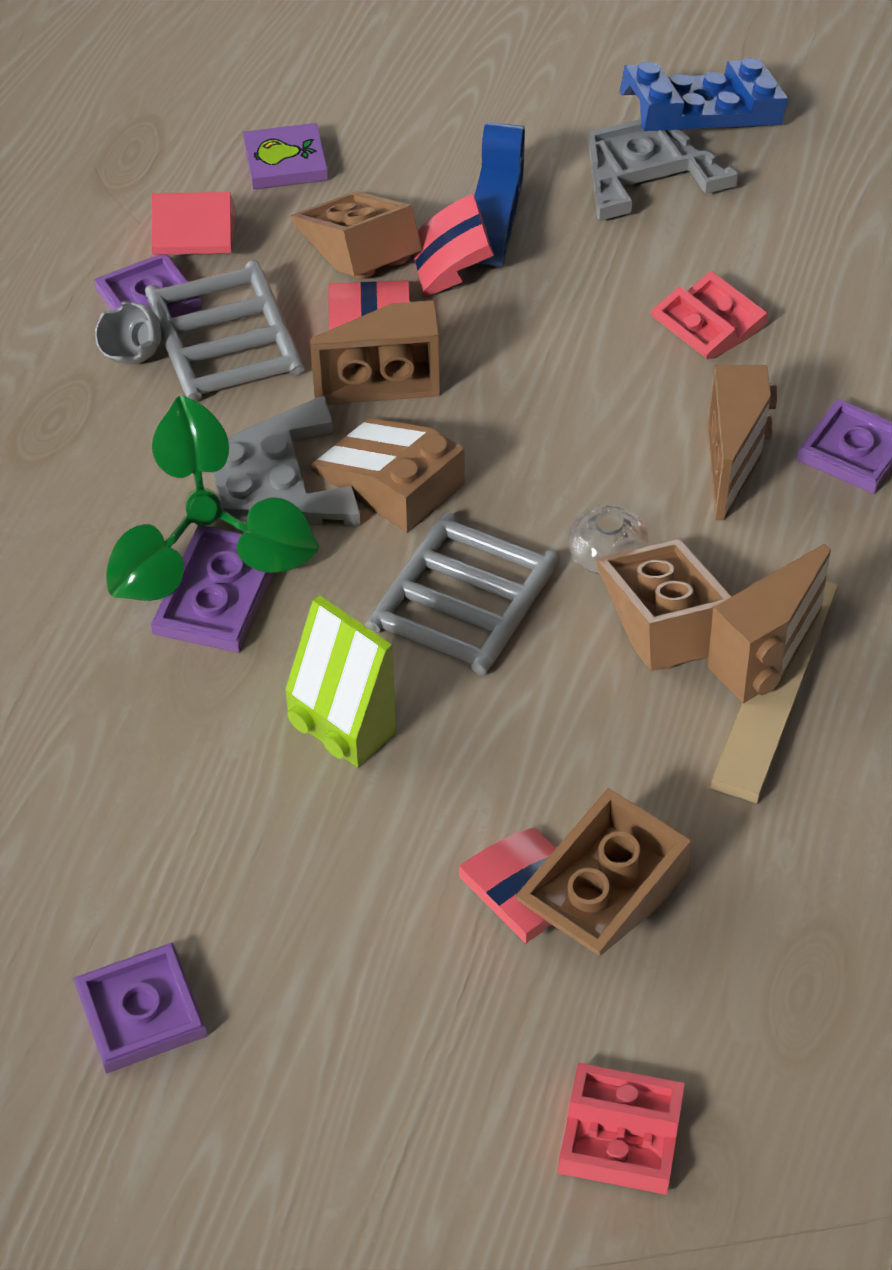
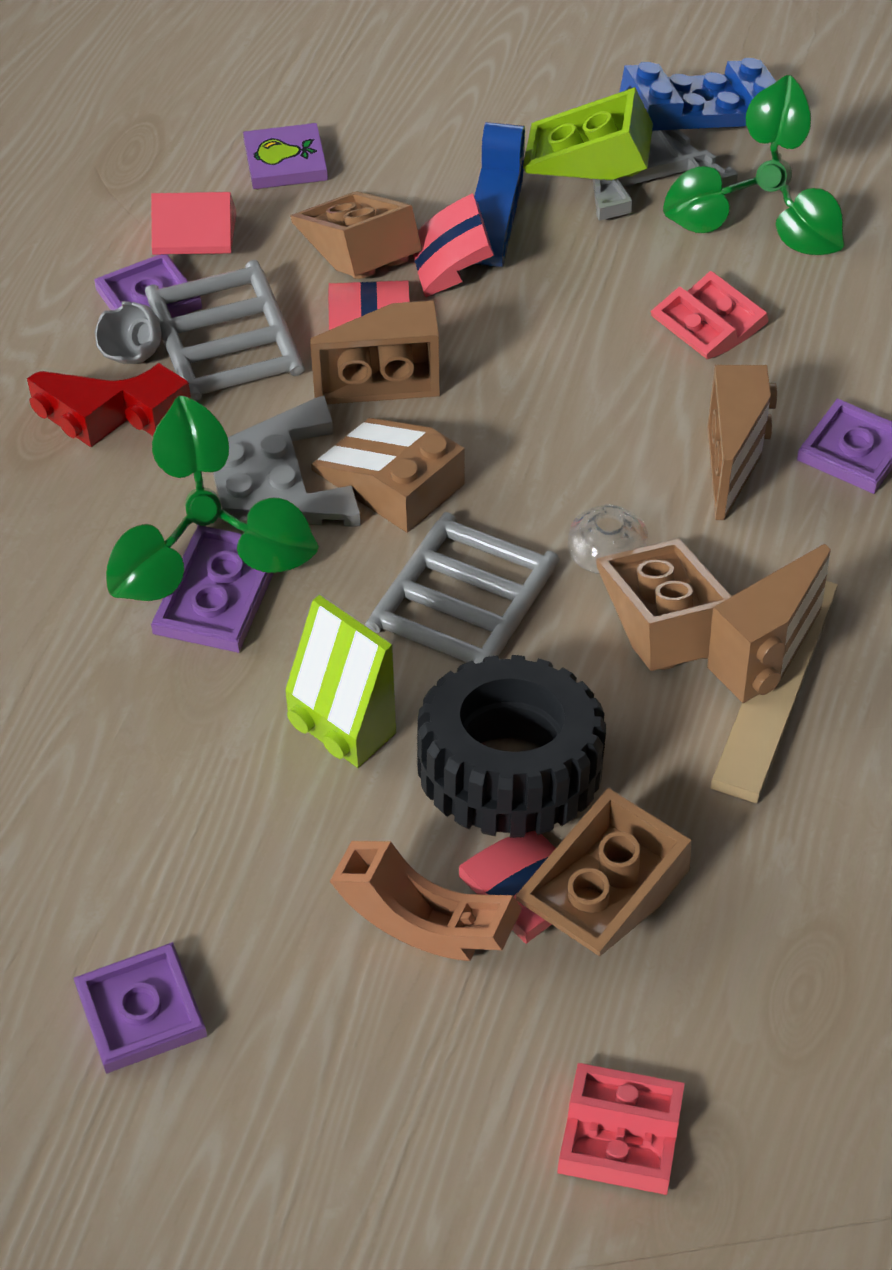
(96, 407): none -> red arch
(416, 911): none -> nougat arch
(503, 787): none -> black tyre
(592, 140): none -> lime slope
(776, 117): none -> green plant

